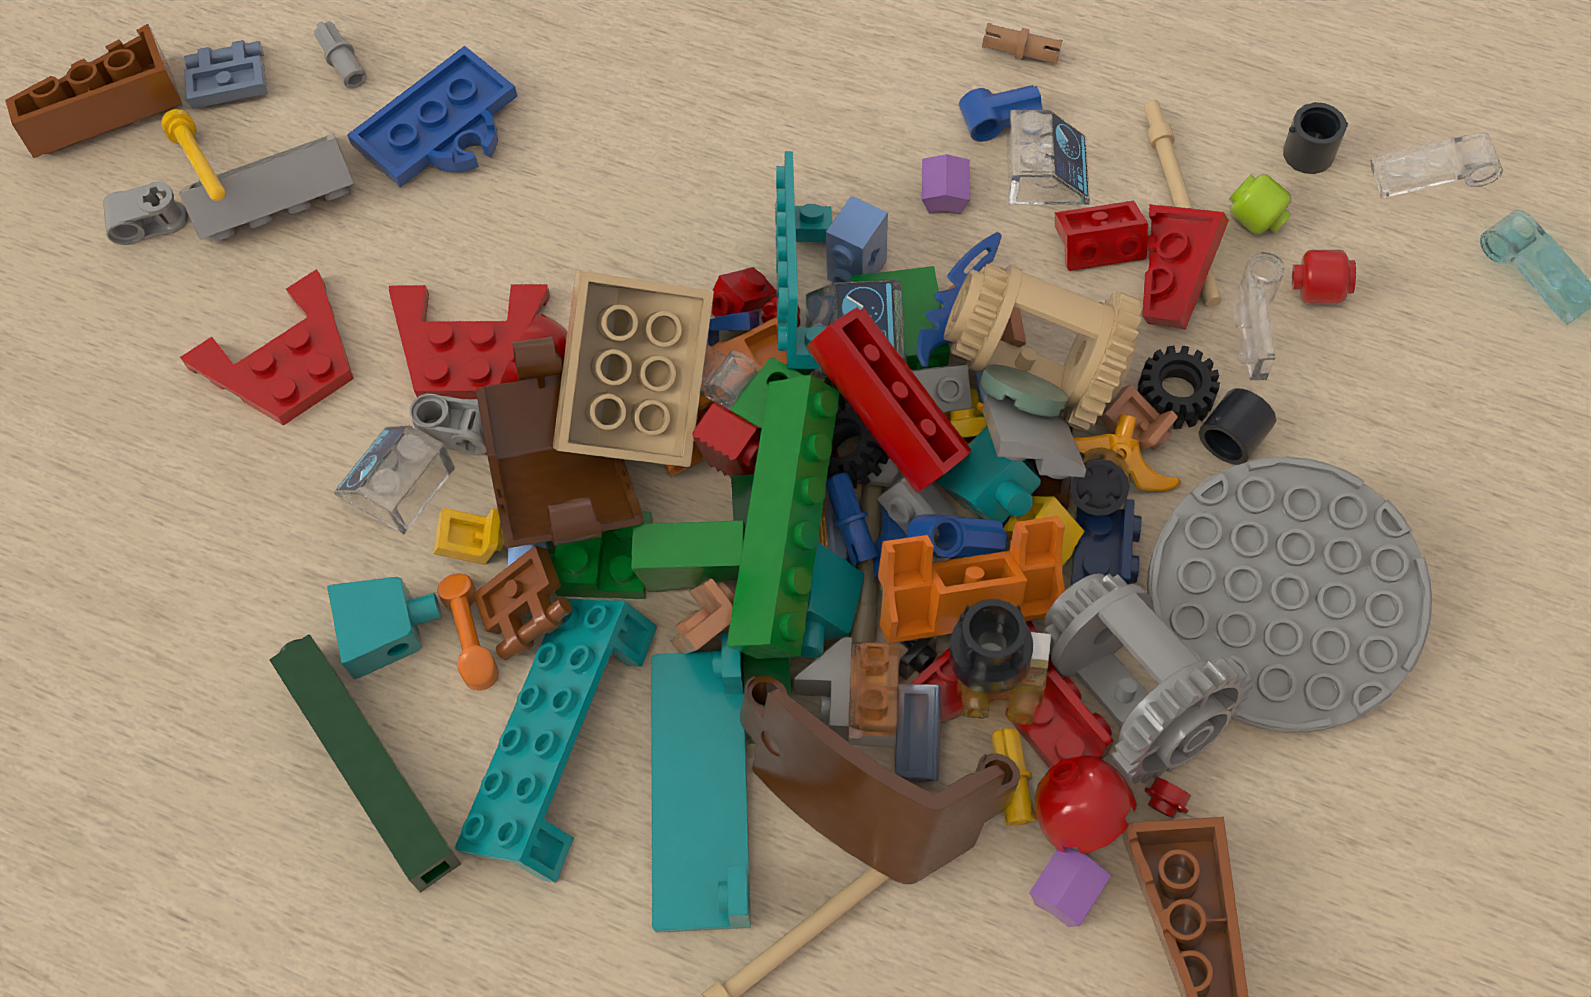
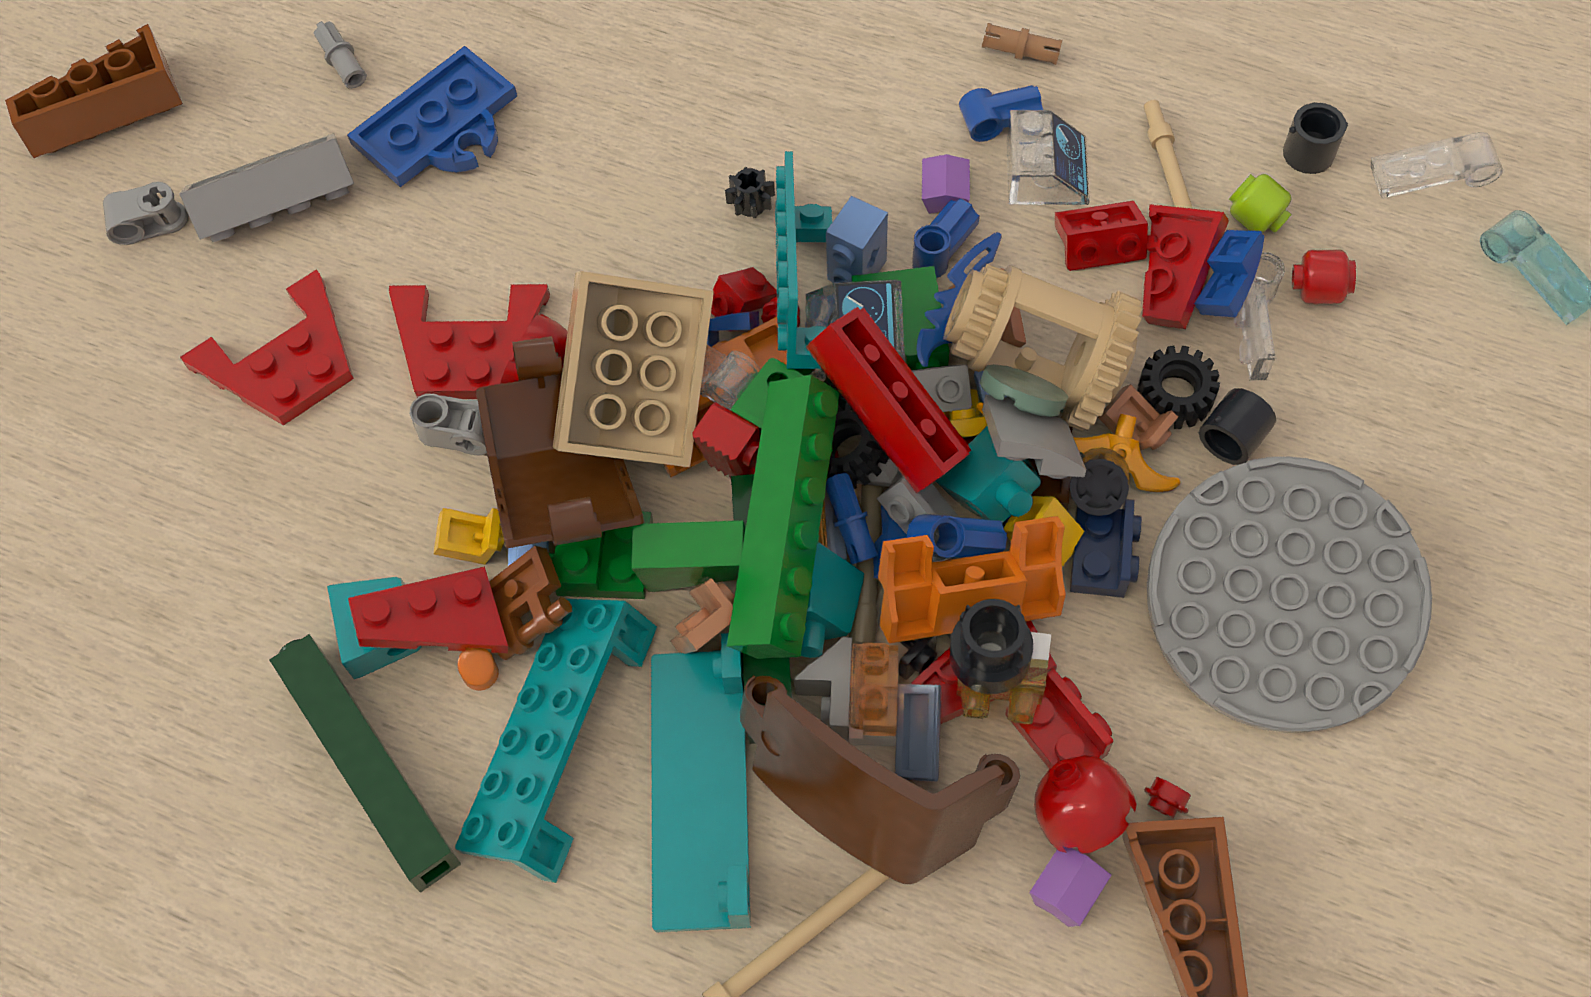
(181, 130): yellow piece -> none
(225, 74): sand blue plate -> none
(397, 476): clear slope -> none
(438, 611): none -> red wing
(750, 192): none -> black gear
(942, 238): none -> blue piece
(1020, 809): yellow axle -> none
(1159, 726): light grey piece -> none
(1234, 269): none -> blue slope

